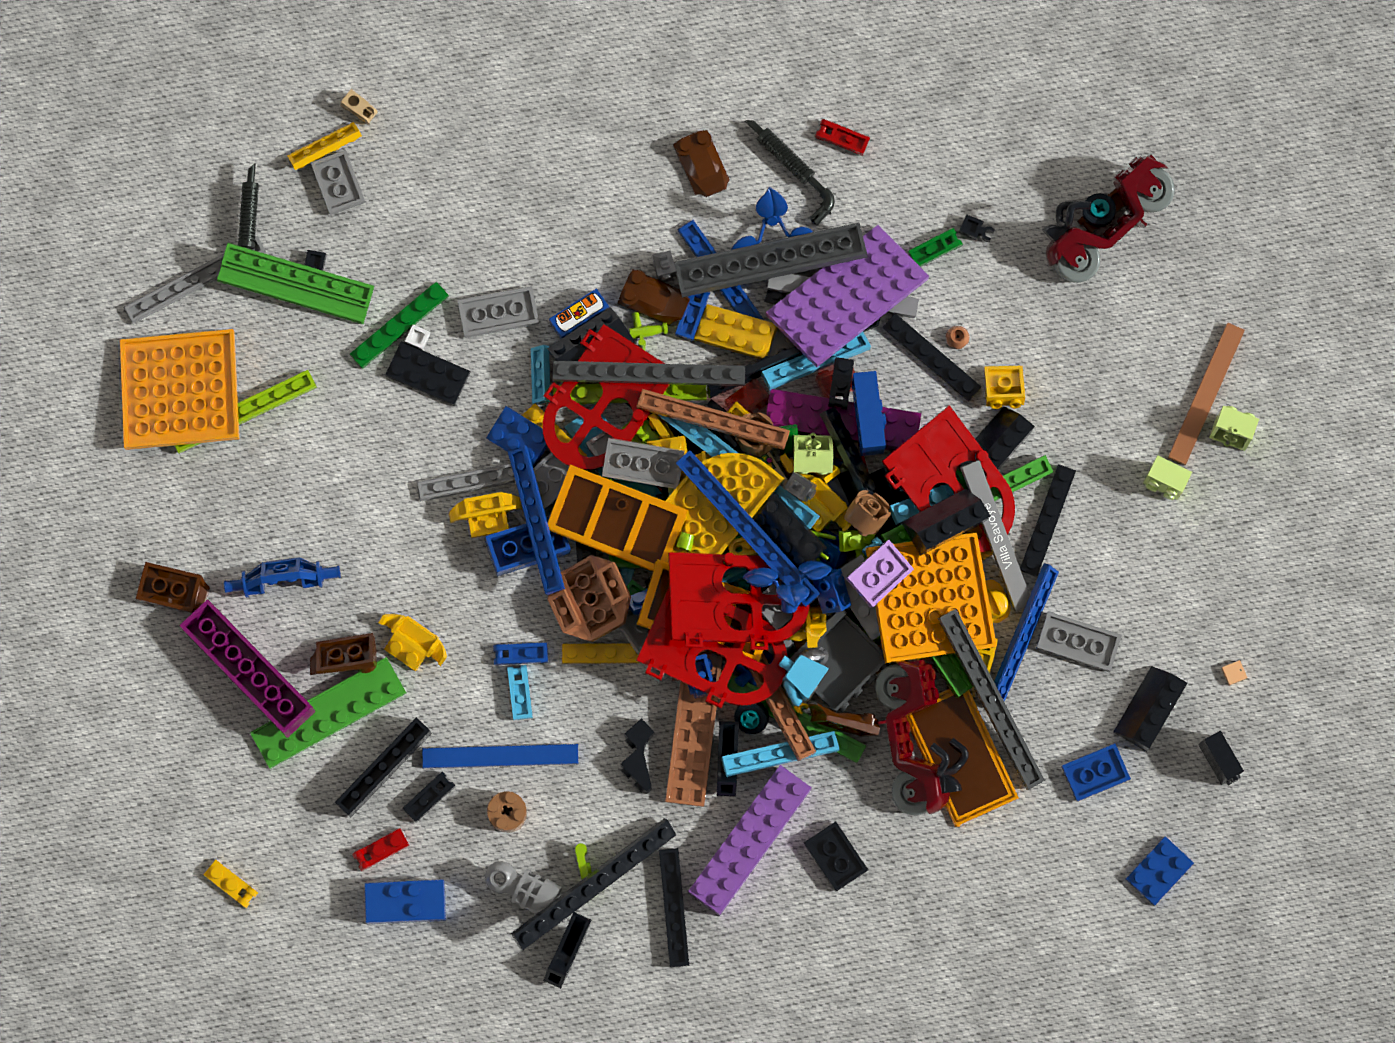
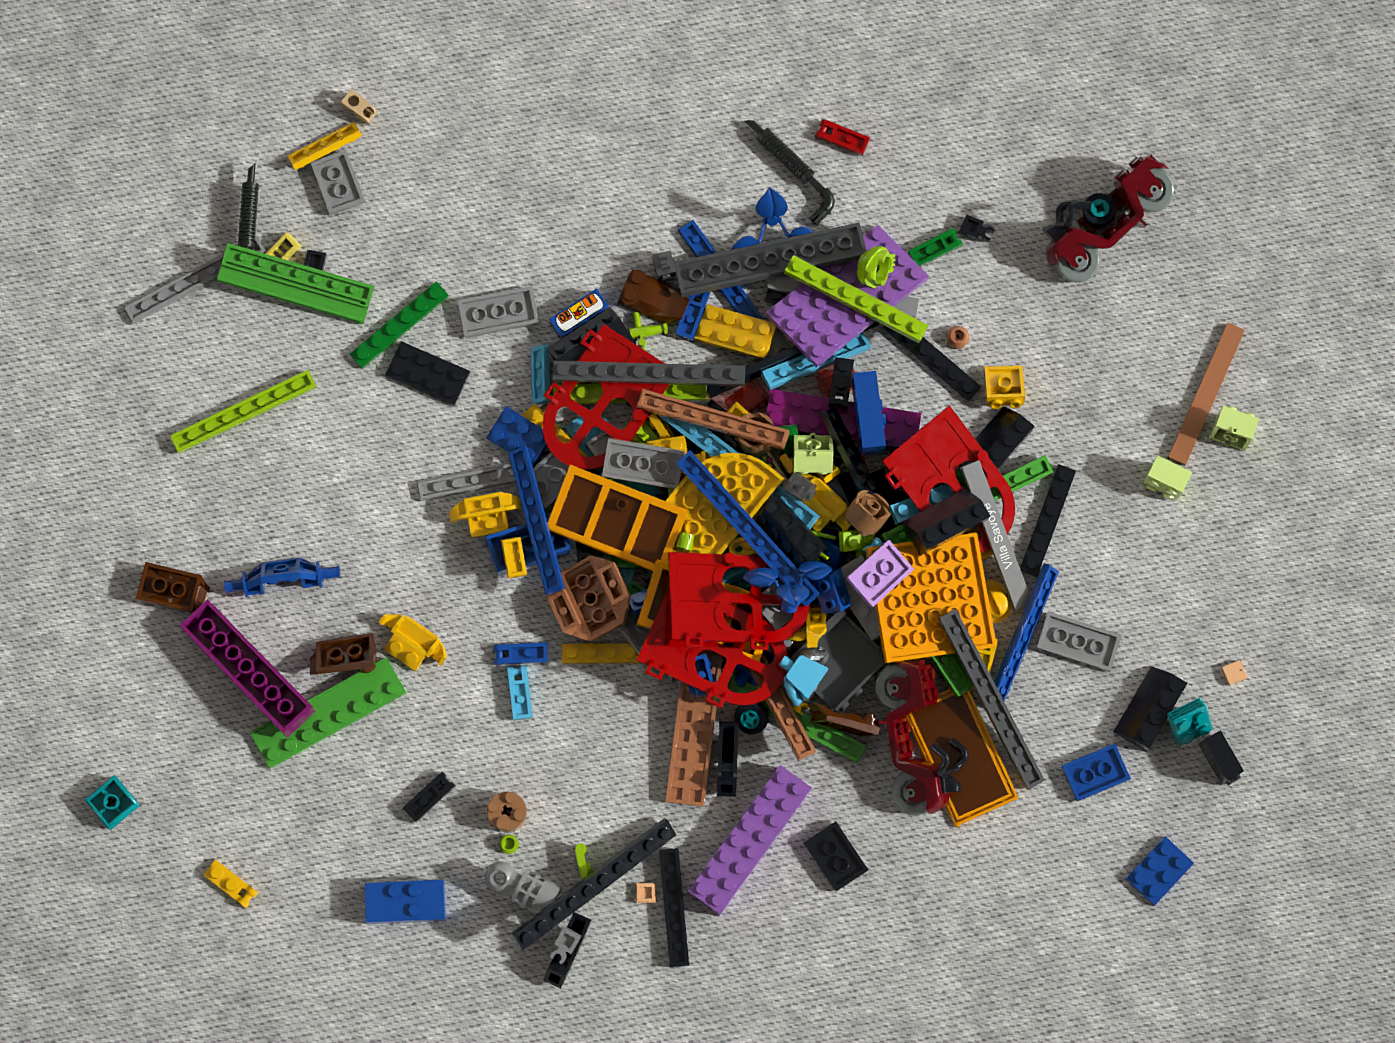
(99, 802): none -> teal brick
(179, 389): light orange plate -> none
(281, 242): none -> light yellow slope
(381, 849): red plate -> none
(383, 767): black brick -> none
(417, 337): white plate -> none
(500, 756): blue tile -> none
(509, 844): none -> lime plate
(514, 558): none -> yellow plate
(566, 942): none -> light grey plate
(635, 764): black arch -> none
(645, 893): none -> light nougat tile
(701, 163): reddish brown slope -> none
(775, 755): medium azure plate -> none
(856, 299): none -> lime plate
(870, 262): none -> lime helmet
(1190, 721): none -> teal brick

